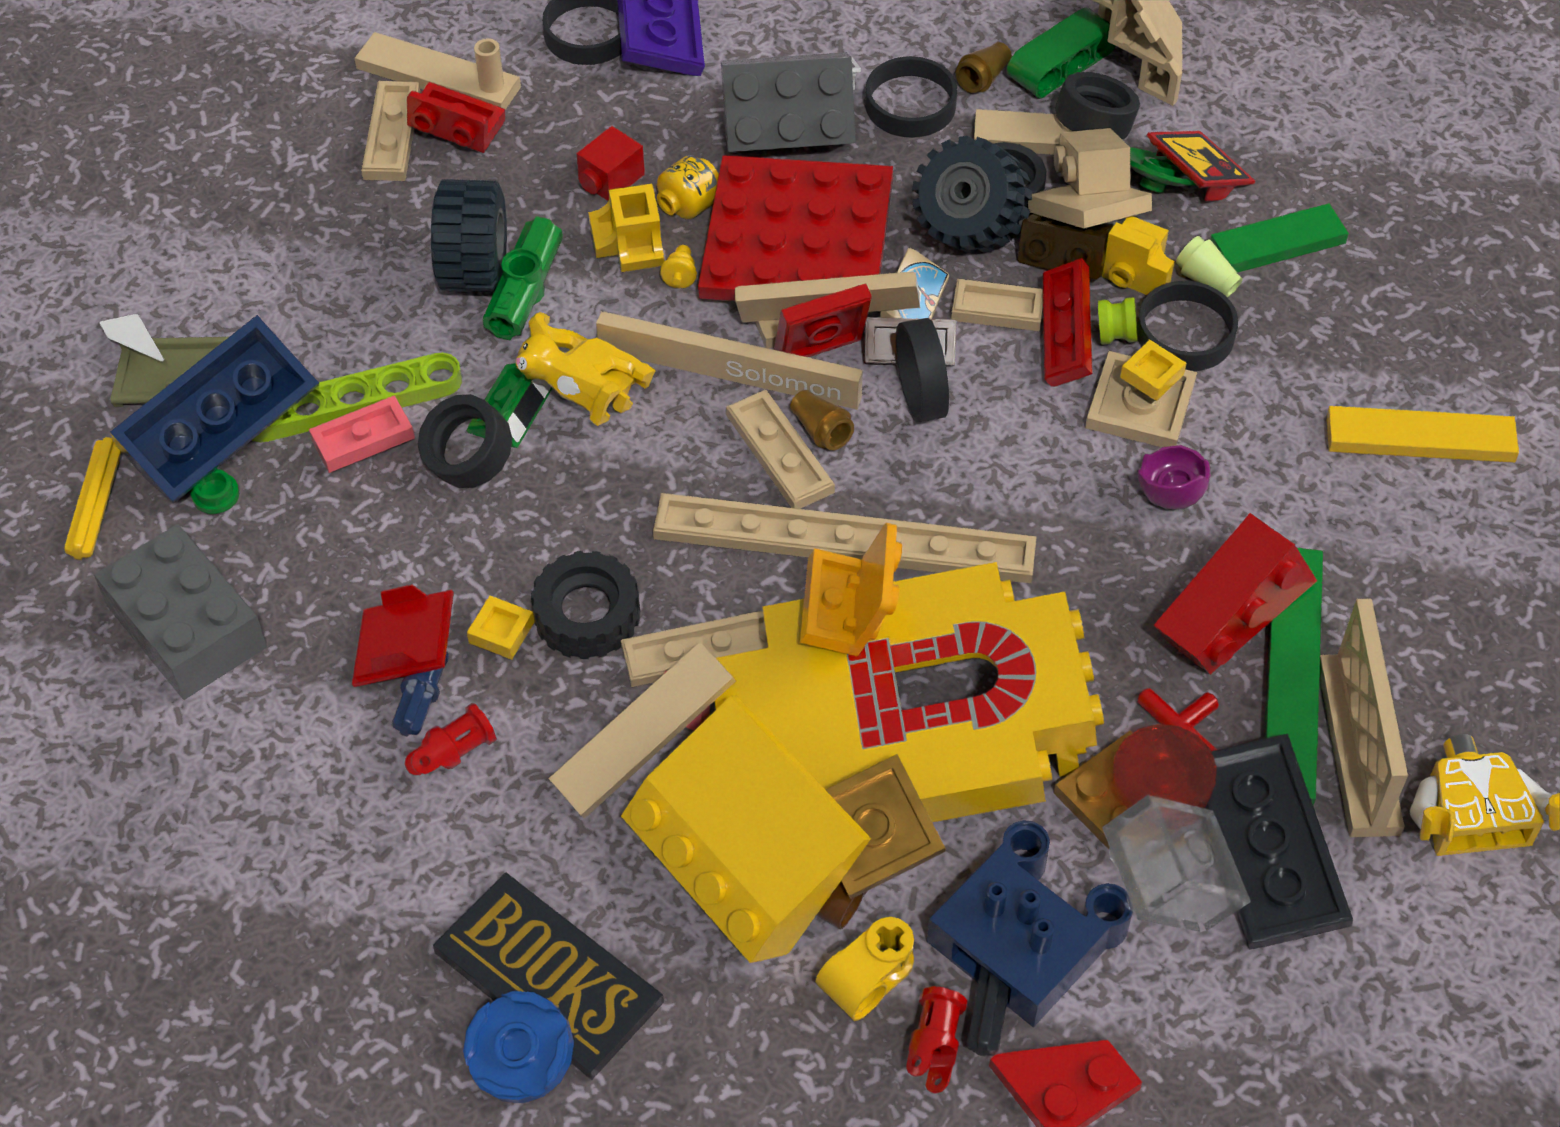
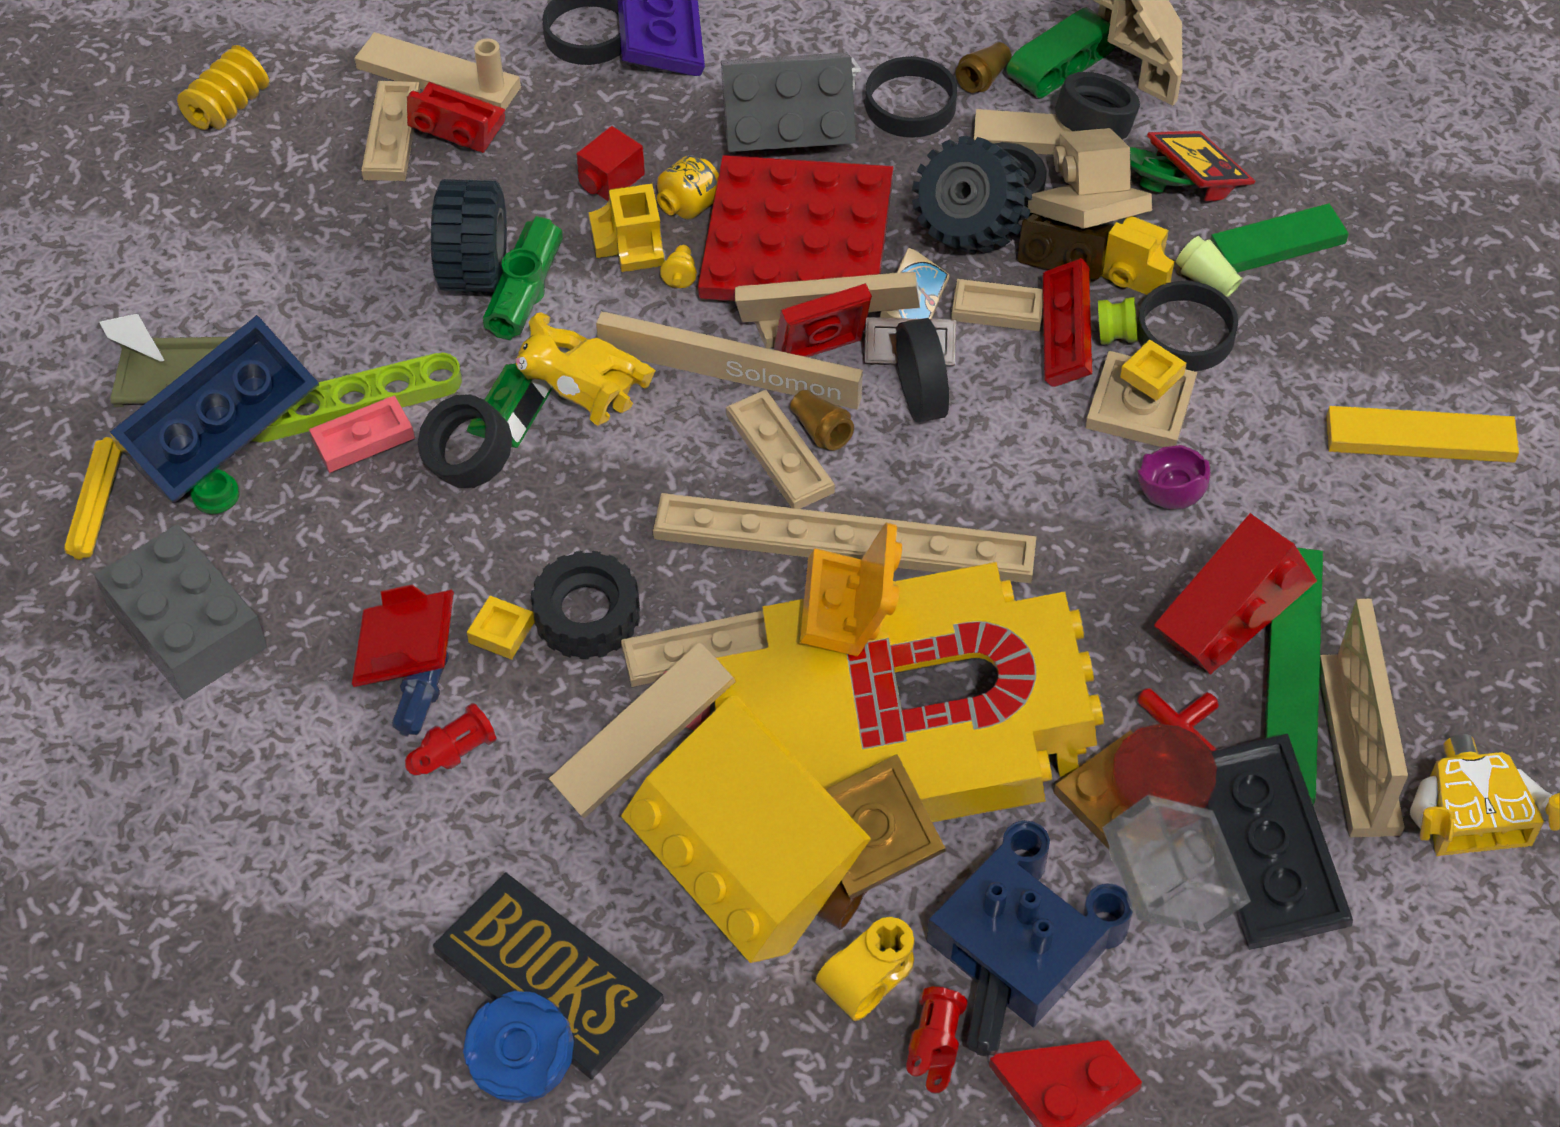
(223, 89): none -> yellow piece

